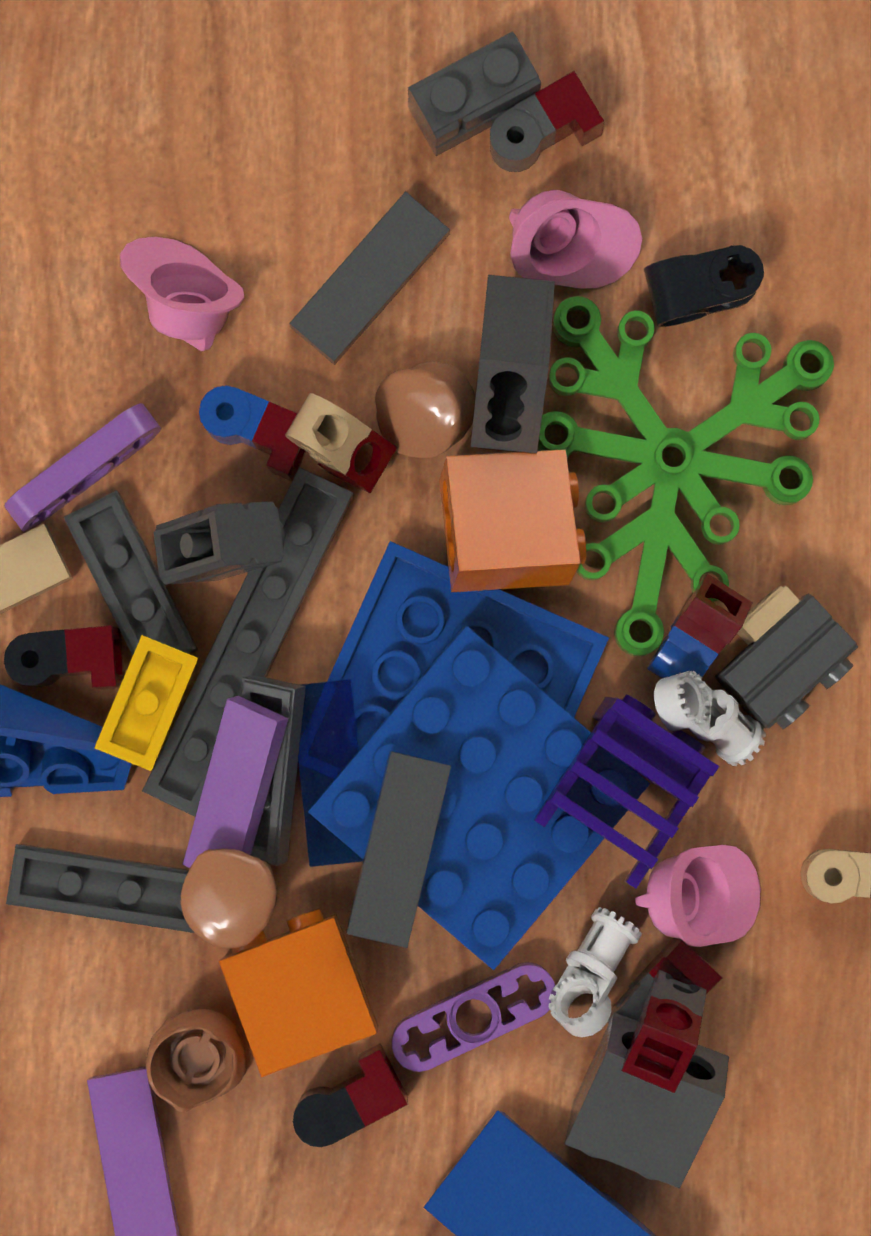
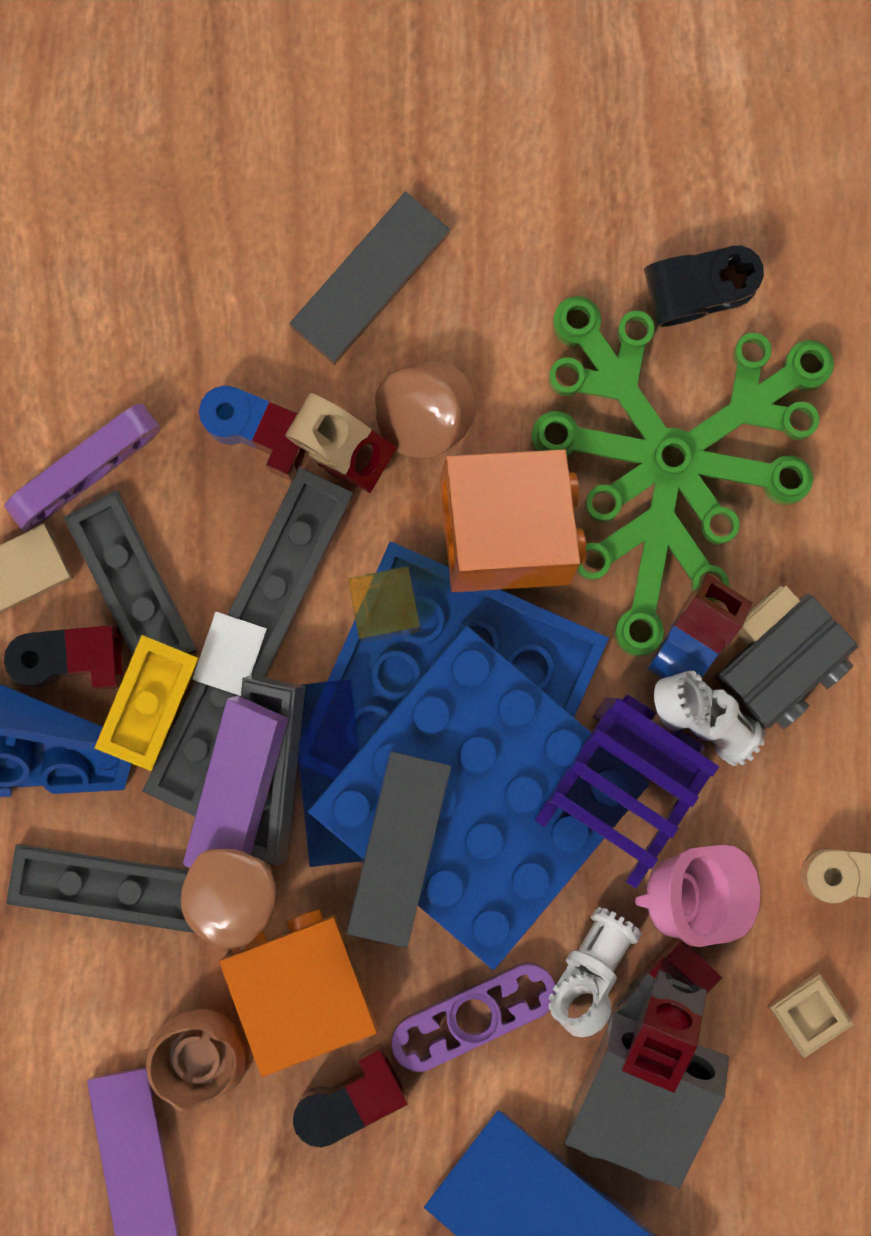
(182, 289): bright pink piece -> none
(219, 542): dark grey brick -> none
(229, 653): none -> white sticker
(384, 604): none -> clear yellow panel
(472, 93): dark grey brick -> none
(513, 364): dark grey piece -> none
(543, 121): leg -> none
(573, 240): bright pink piece -> none
(810, 1015): none -> tan tile

